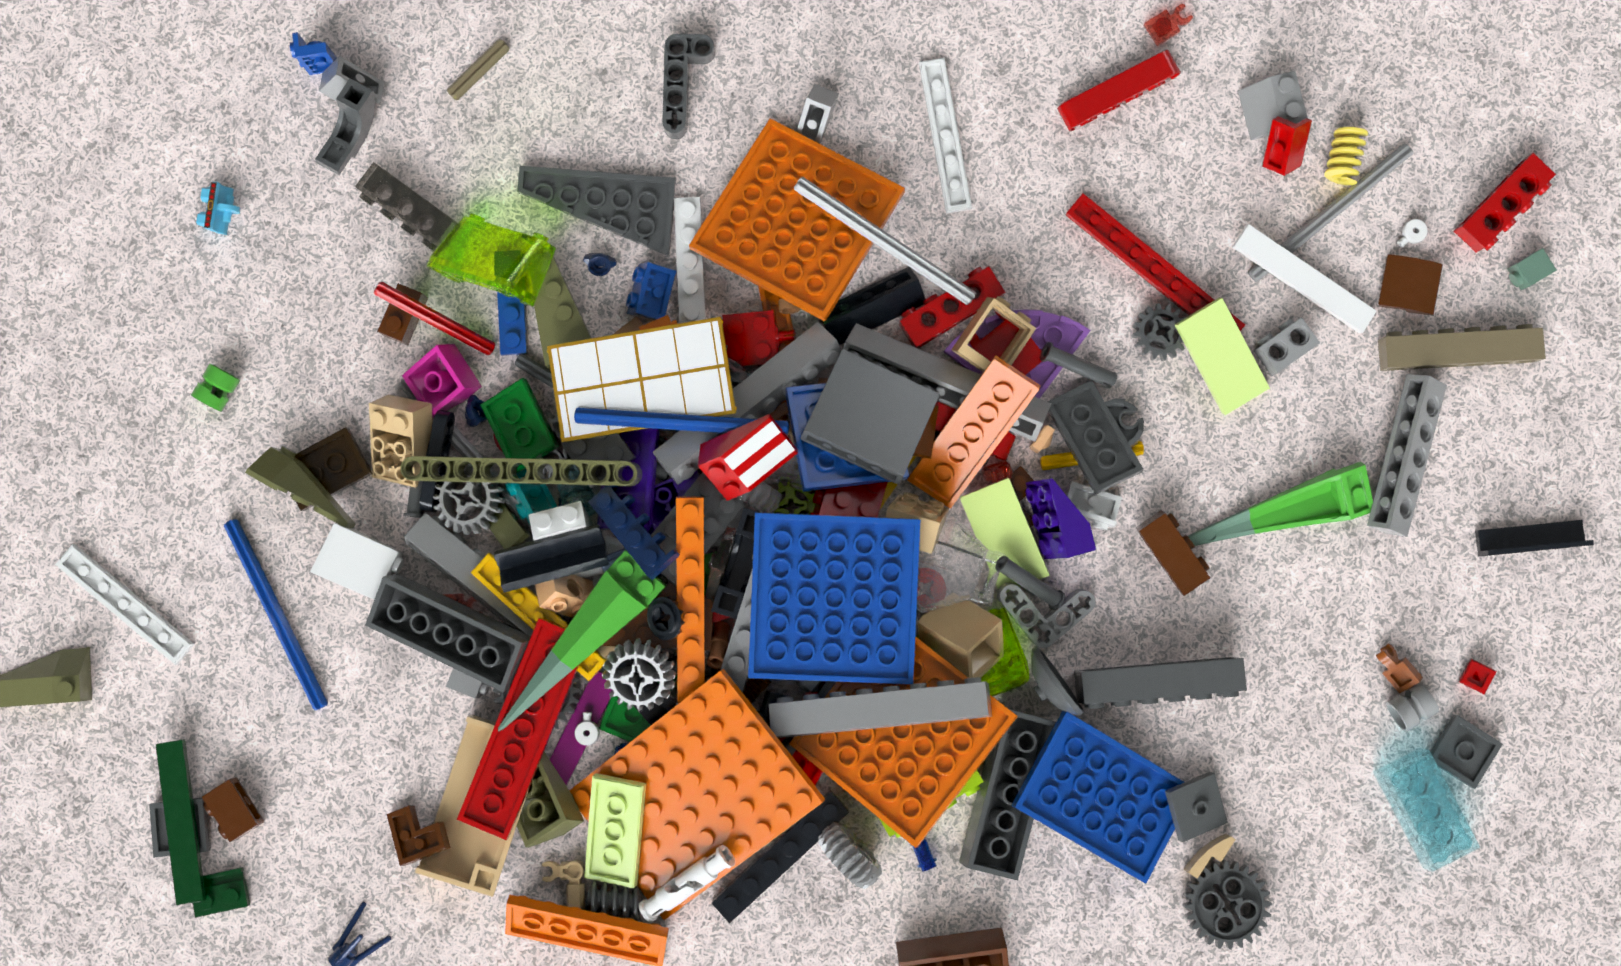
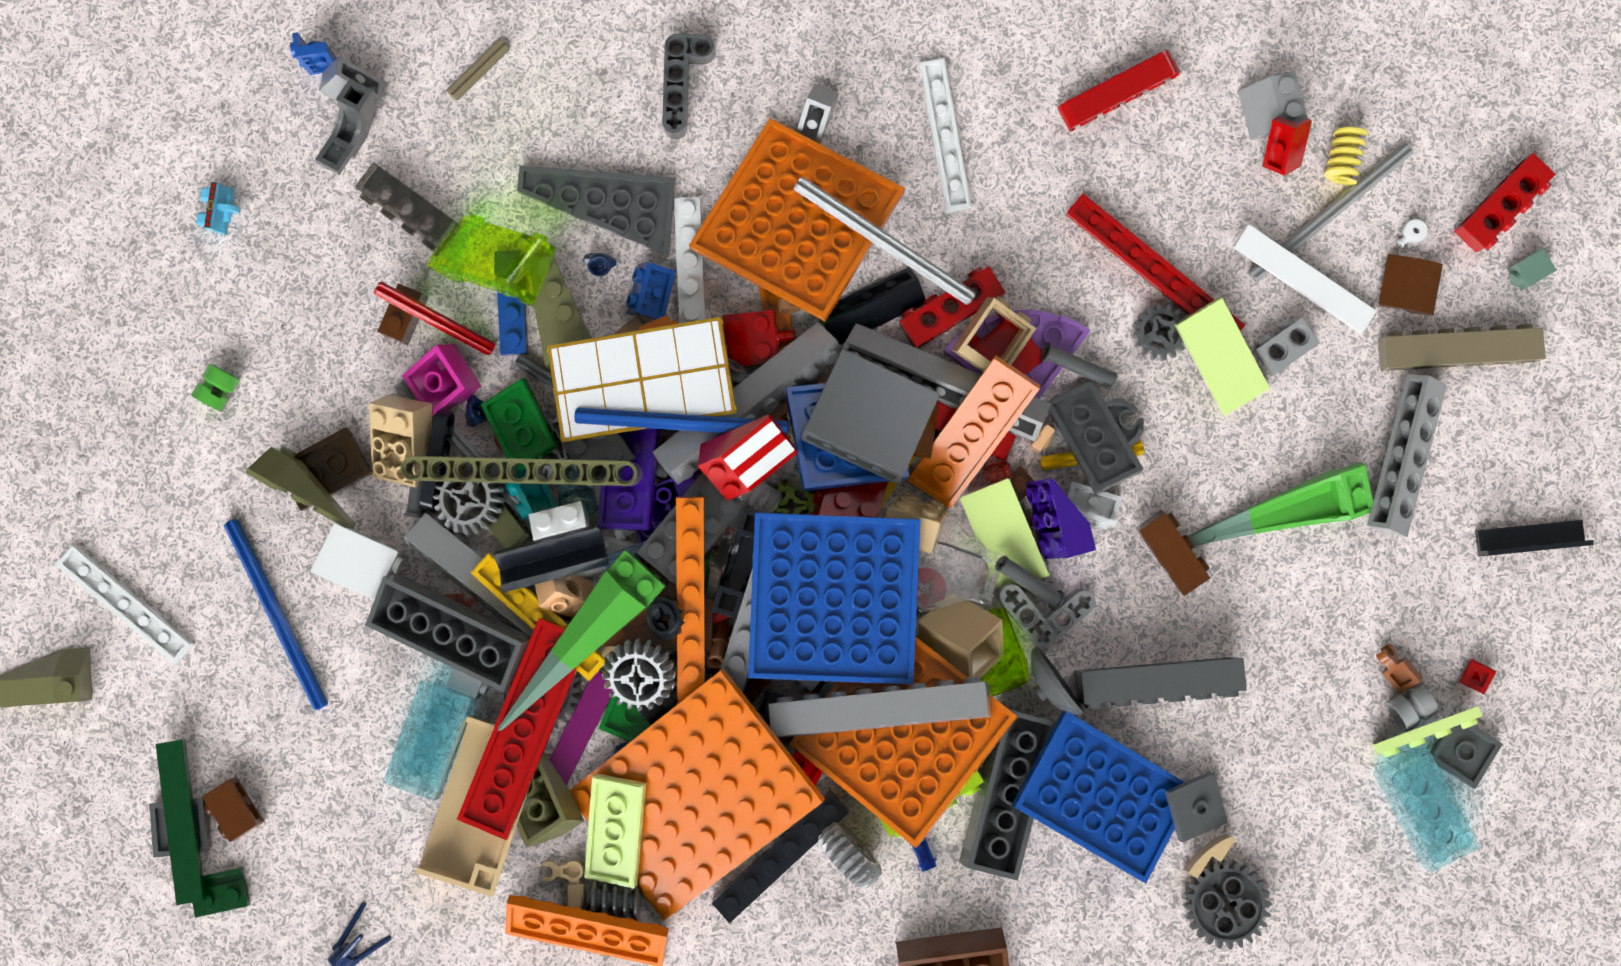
(412, 841): reddish brown plate -> none
(429, 740): none -> clear light blue brick
(588, 725): white piece -> none
(631, 531): dark blue hinge -> none
(686, 883): white piece -> none
(1164, 25): clear red plate -> none
(1439, 728): none -> yellowish green plate

